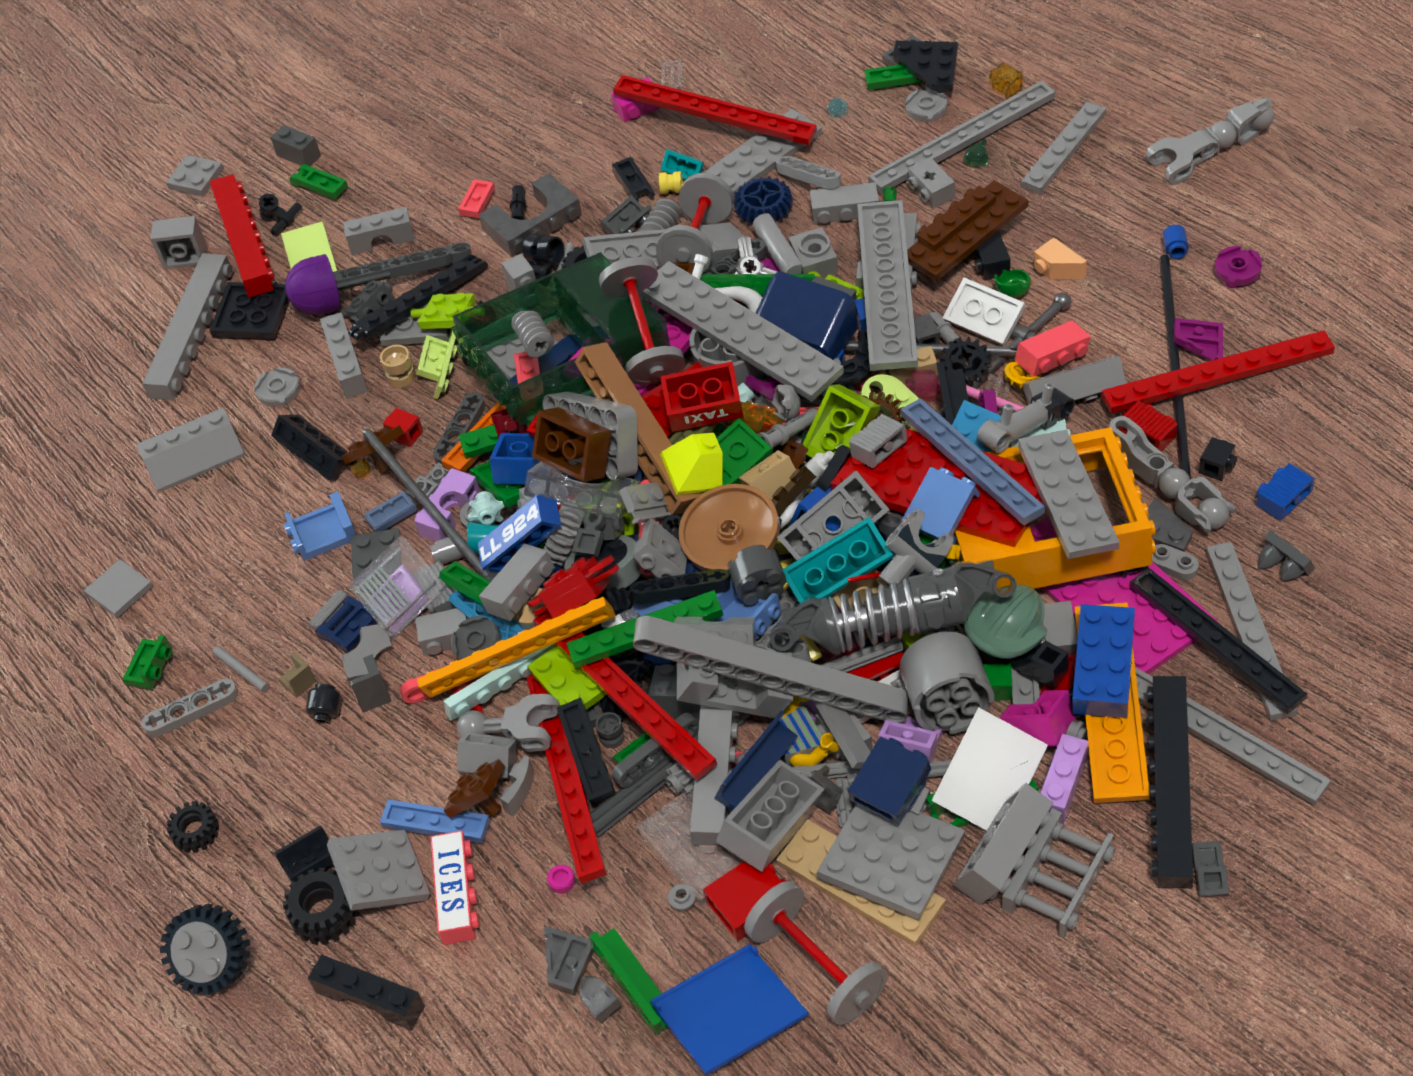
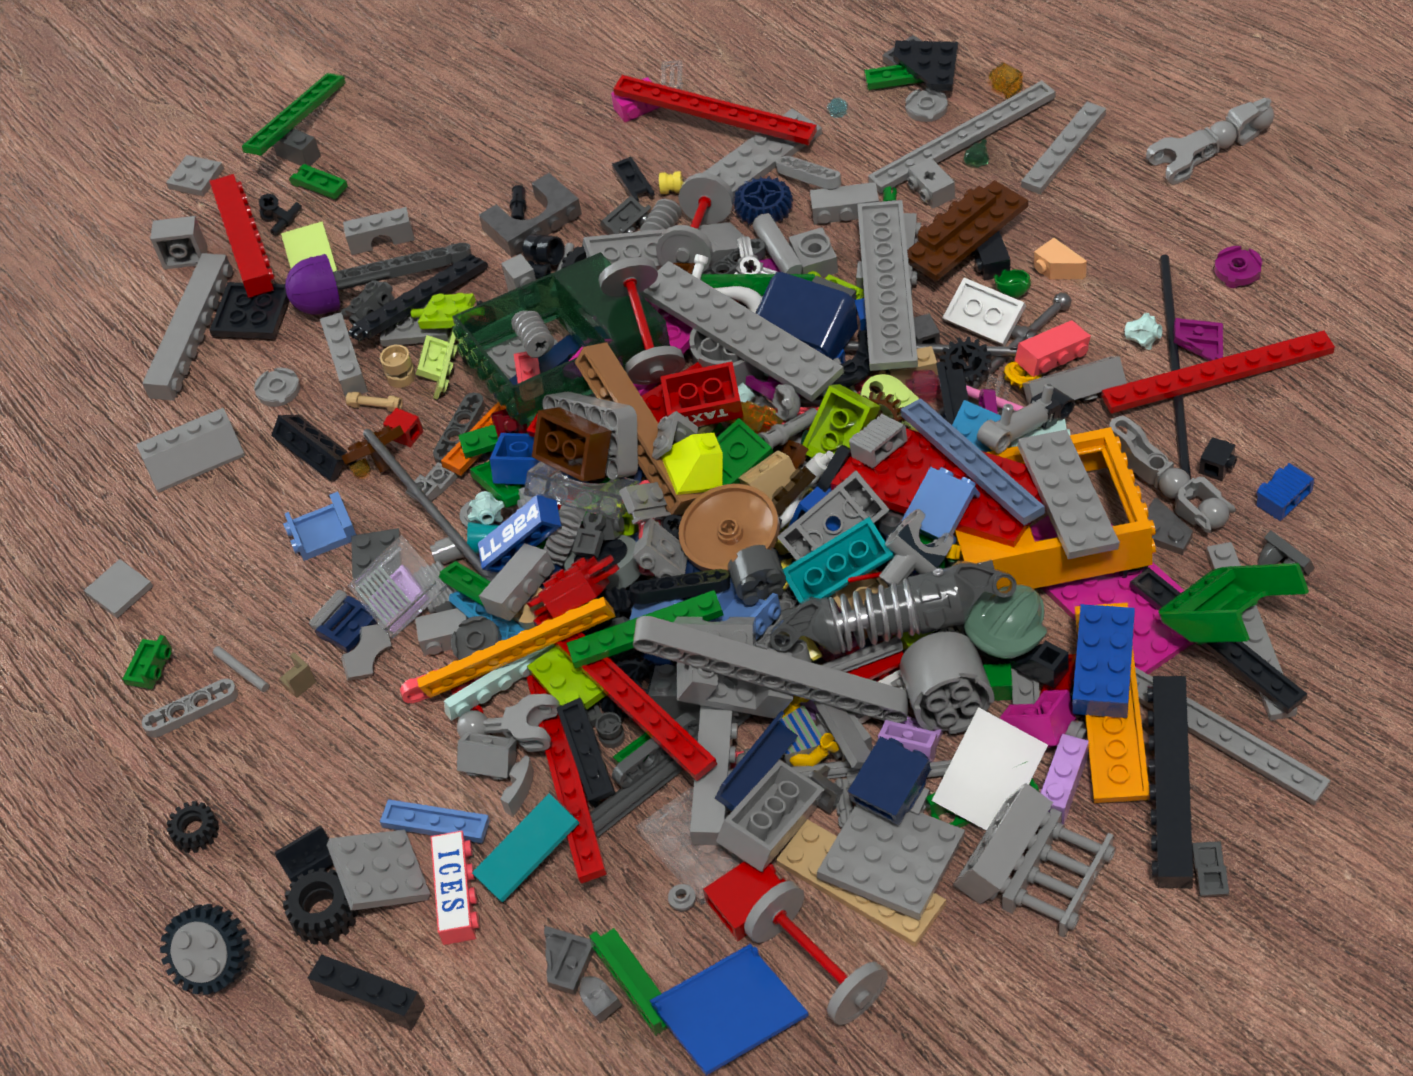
(293, 114): none -> green tile
(323, 703): black head -> none
(355, 399): none -> tan bar
(370, 687): dark grey panel -> none
(390, 512): sand blue plate -> none
(454, 490): lavender arch -> none
(476, 198): coral plate -> none
(476, 789): reddish brown plate -> none
(526, 847): none -> teal slope
(561, 879): dark pink tile -> none
(620, 618): arm -> none
(672, 428): none -> light grey bracket
(676, 161): teal slope -> none
(679, 779): light grey gear -> none
(944, 328): light grey axle -> none
(1060, 626): light grey brick -> none
(1144, 331): none -> light aqua rock
(1158, 428): red brick -> none
(1172, 561): light grey plate -> none
(1175, 241): blue brick -> none
(1215, 603): none -> green windscreen

